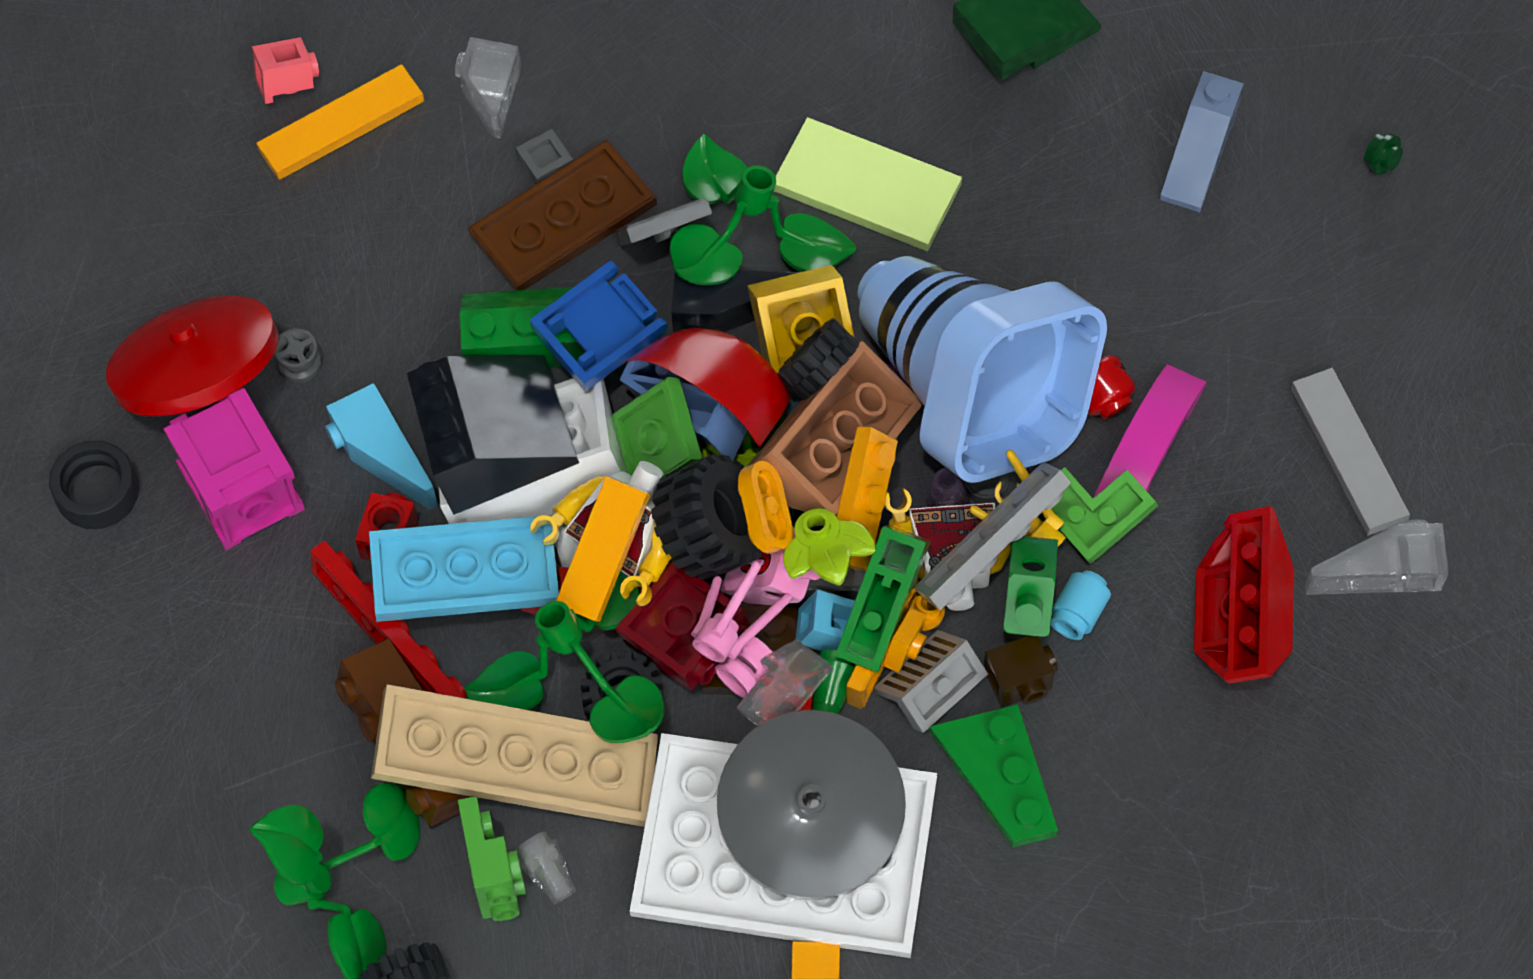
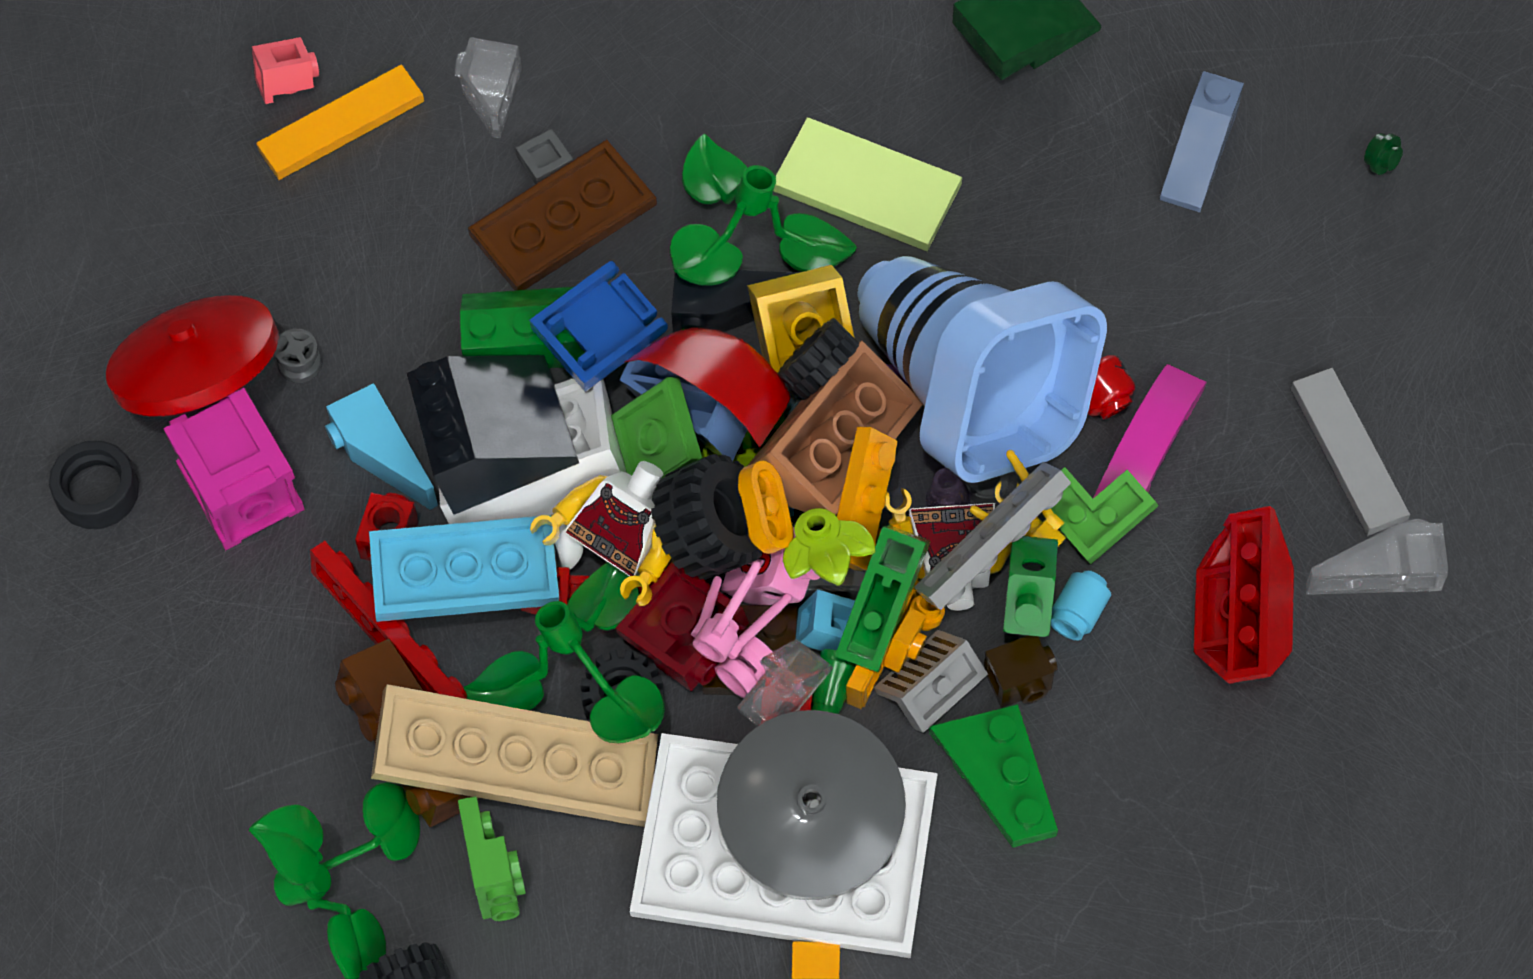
(546, 866): clear cone -> none
(603, 548): light orange tile -> none
(663, 224): plate -> none

